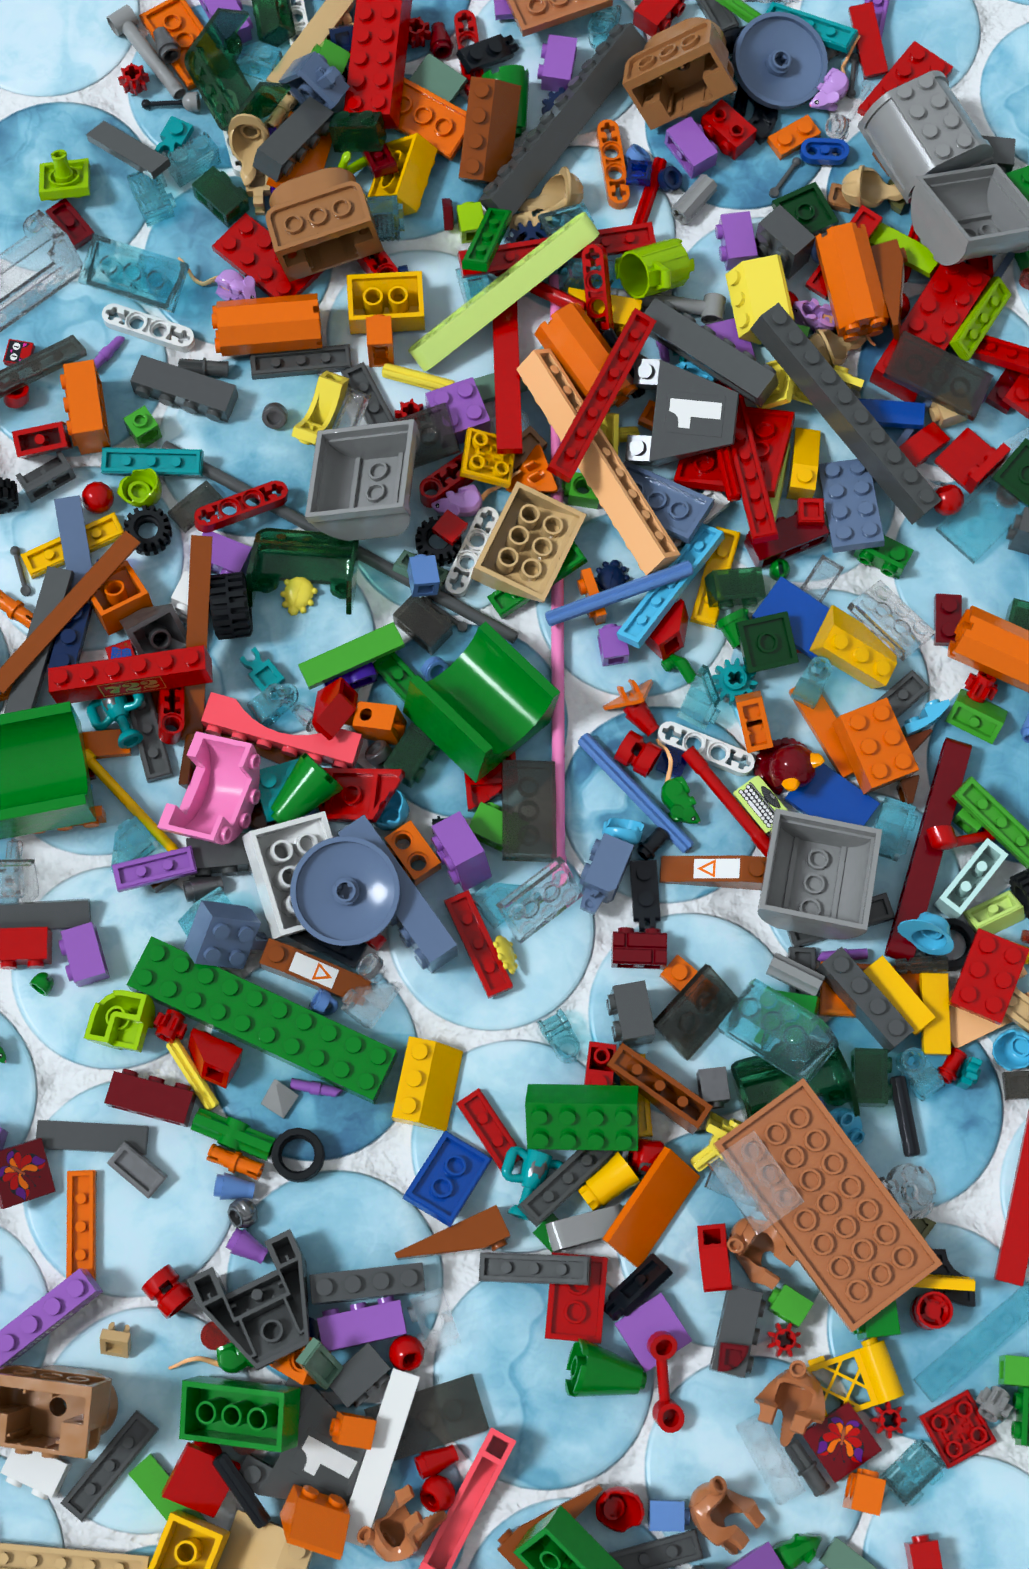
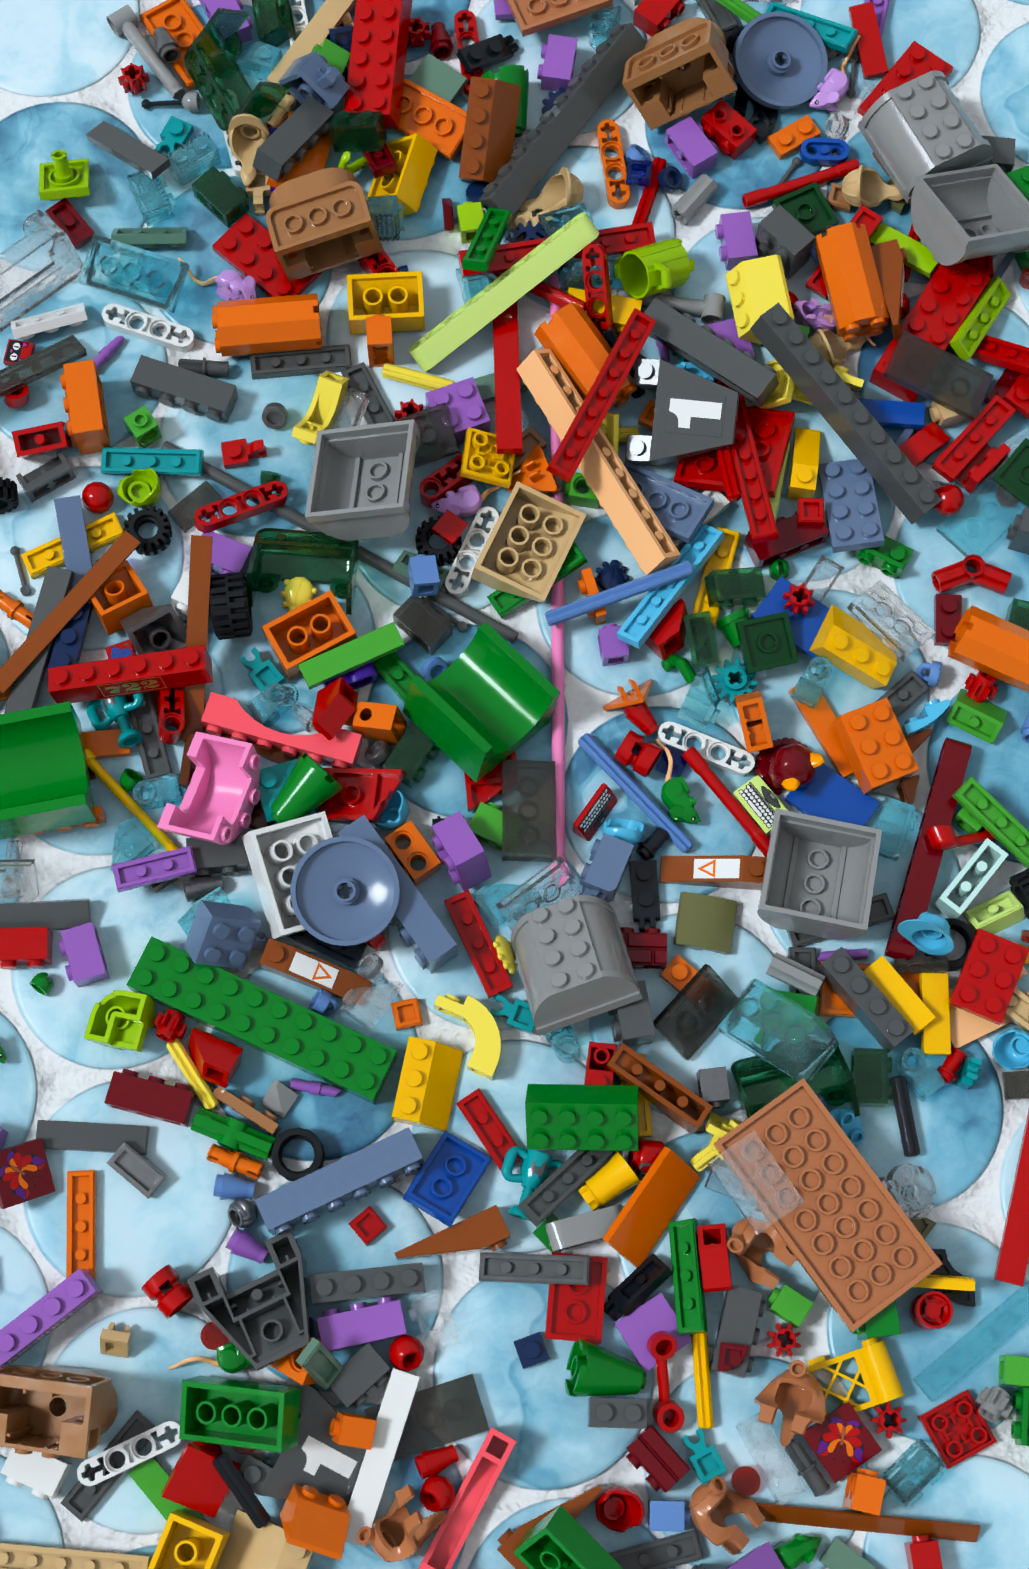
(49, 321): none -> white plate
(129, 779): none -> green hinge
(129, 1449): none -> white beam
(151, 236): none -> sand green plate
(160, 791): none -> clear light blue piece
(238, 452): none -> red plate
(245, 1108): none -> medium nougat hinge
(268, 476): none -> clear green hinge
(308, 632): none -> orange brick
(339, 1182): none -> sand blue brick
(368, 1225): none -> red tile
(406, 1014): none -> orange tile
(475, 191): none -> dark blue tile
(486, 1032): none -> light yellow arch
(518, 1014): none -> teal plate
(531, 1350): none -> dark blue plate
(573, 962): none -> light grey container
(594, 813): none -> slope
(617, 1413): none -> dark grey brick
(657, 1459): none -> dark red brick
(687, 1277): none -> green tile
(702, 639): none -> clear green brick
(702, 1380): none -> yellow axle
(705, 922): none -> olive slope
(705, 1461): none -> teal plate
(745, 1481): none -> clear red tile
(765, 194): none -> red piece
(793, 605): none -> red gear
(869, 1522): none -> dark orange piece
(934, 675): none -> medium blue tile
(957, 575): none -> red piece
(973, 438): none -> red plate

